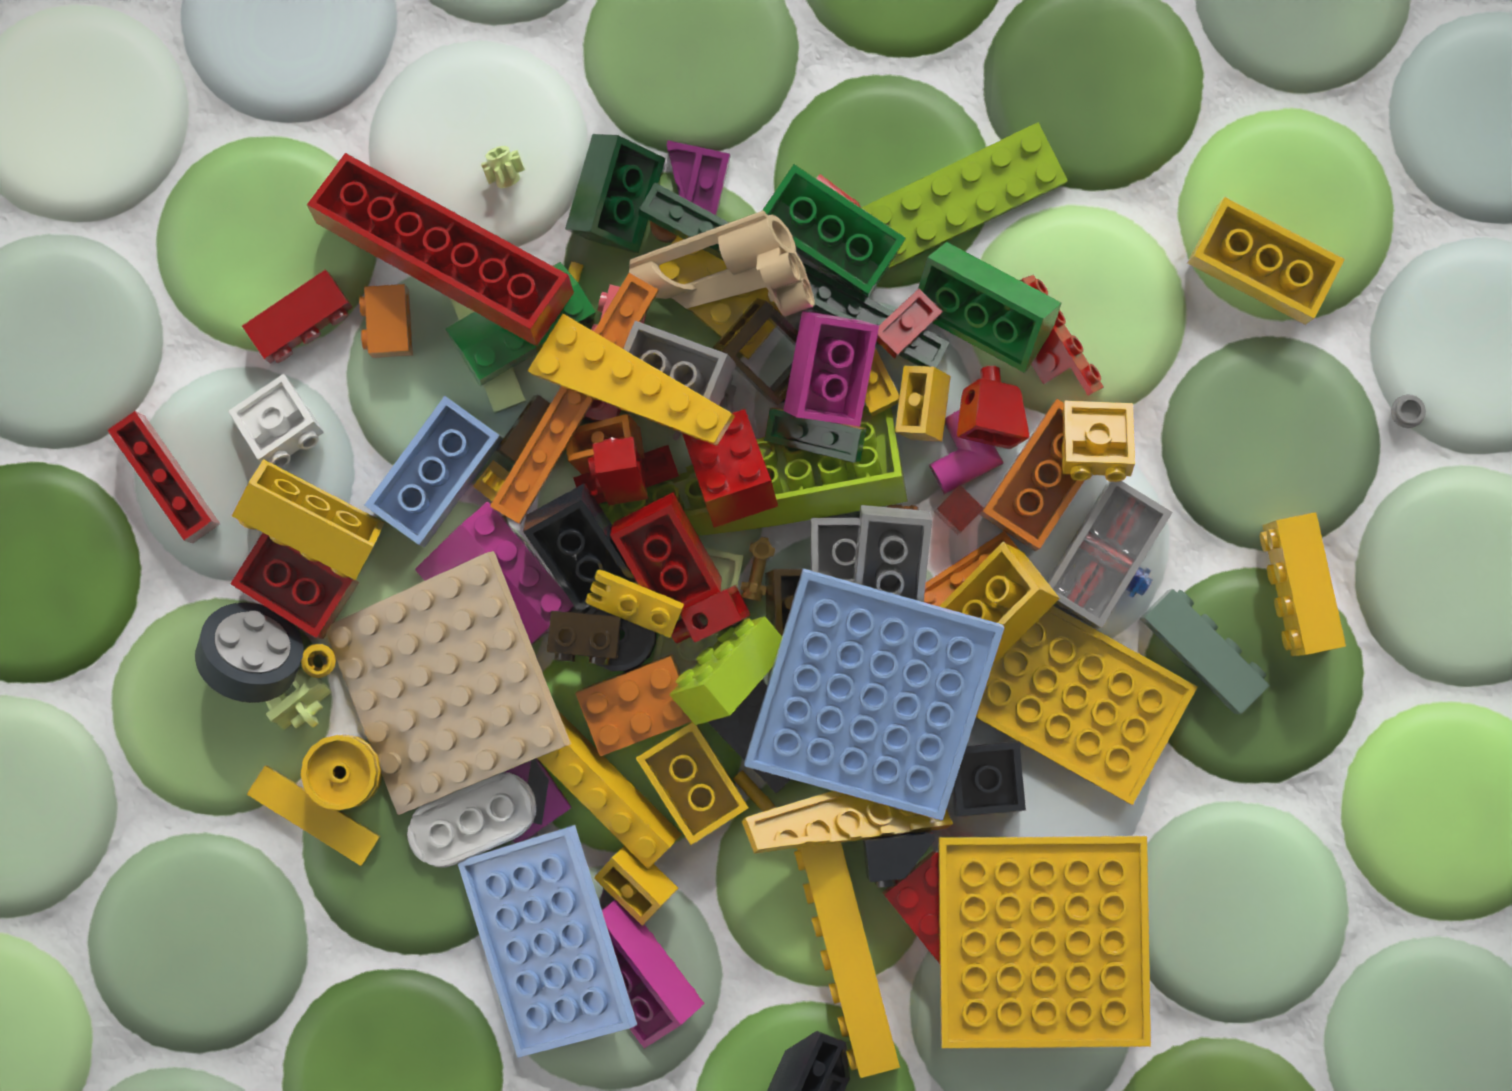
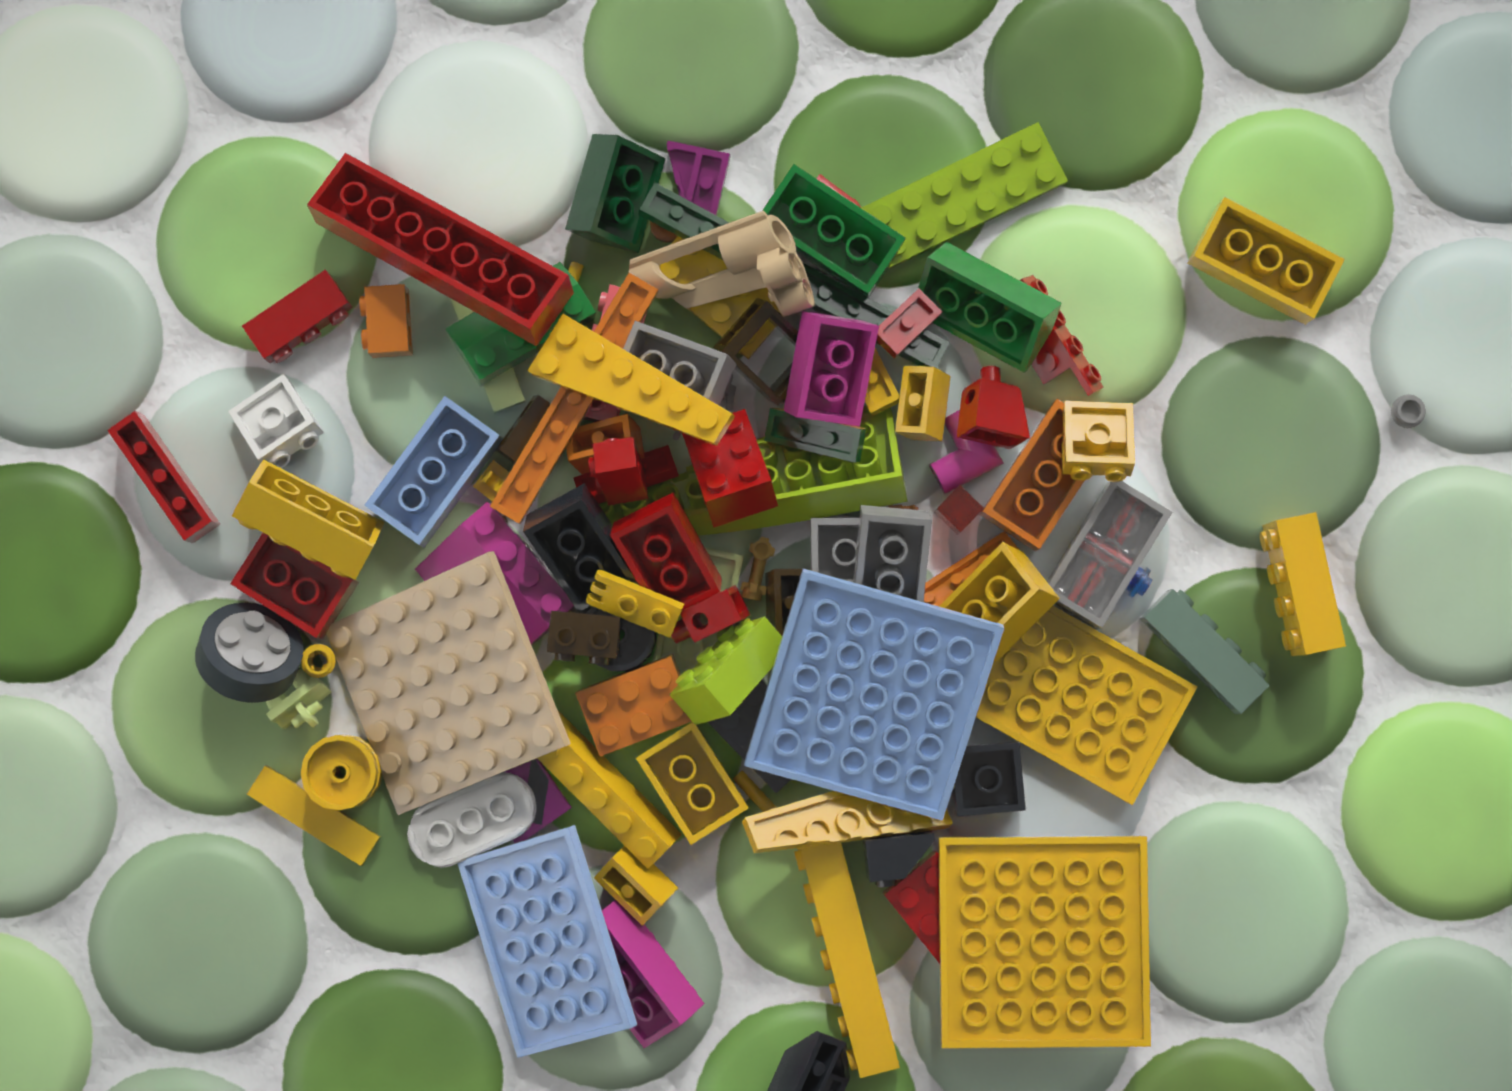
(502, 166): yellowish green gear -> none

